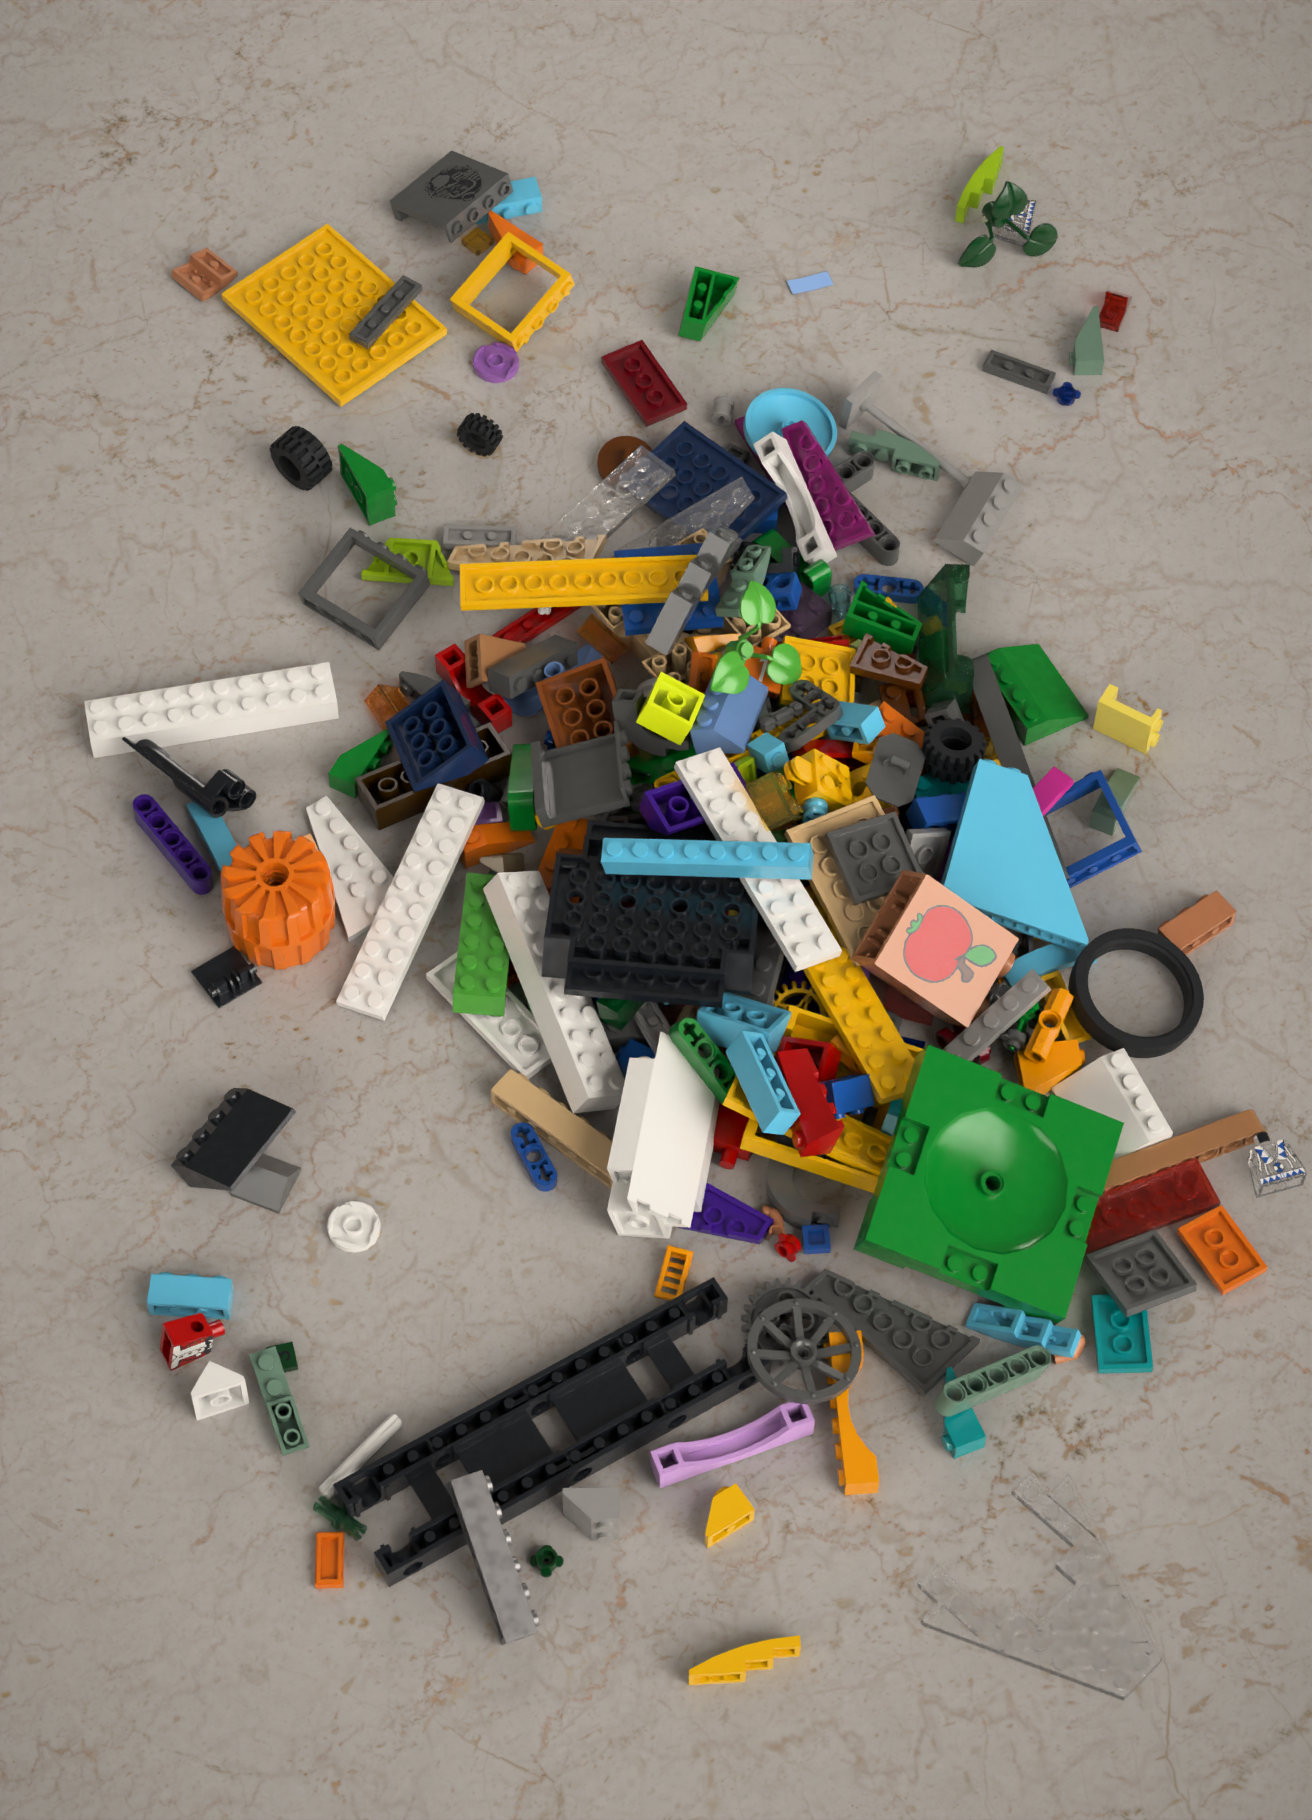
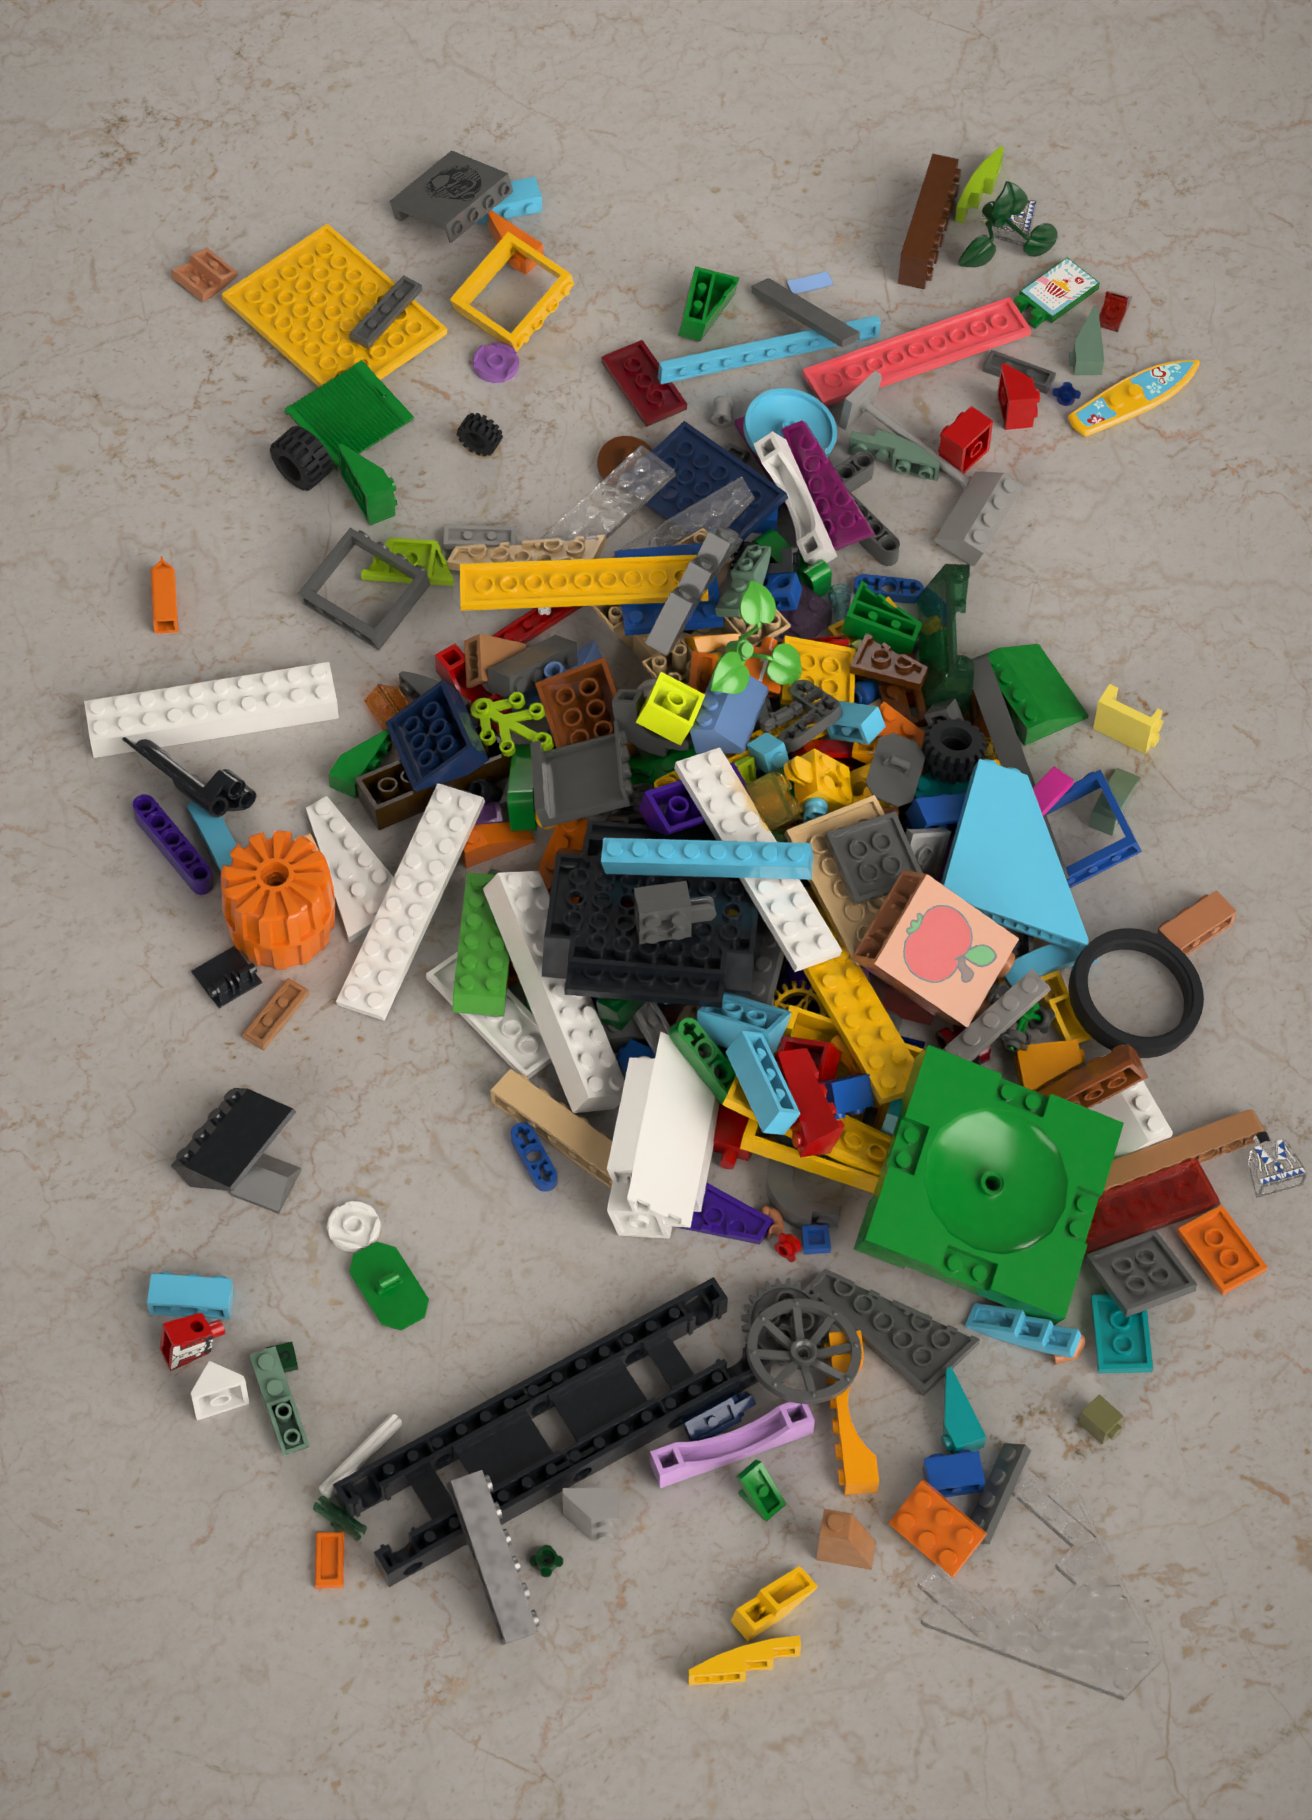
(164, 598): none -> orange piece
(275, 1014): none -> medium nougat tile
(350, 411): none -> green door
(389, 1286): none -> green shield
(477, 241): clear yellow tile -> none
(504, 862): dark tan slope -> none
(509, 722): none -> lime plant
(602, 638): clear orange panel -> none
(667, 912): none -> dark grey brick
(677, 1253): light orange slope -> none
(717, 1416): none -> dark blue hinge
(727, 1514): yellow slope -> none
(758, 352): none -> medium azure plate
(760, 1490): none -> green slope
(773, 1603): none -> yellow slope
(805, 312): none -> dark grey tile
(845, 1541): none -> medium nougat slope
(866, 692): none -> blue head
(918, 350): none -> coral plate
(929, 221): none -> reddish brown brick
(937, 1528): none -> orange plate
(955, 1473): none -> blue brick
(966, 439): none -> red brick
(992, 1381): sand green beam -> none
(999, 1488): none -> dark grey plate
(1017, 398): none -> red slope
(1044, 1036): light orange piece -> none
(1056, 292): none -> tile
(1100, 1078): none -> dark orange slope
(1101, 1420): none -> olive brick
(1132, 396): none -> piece

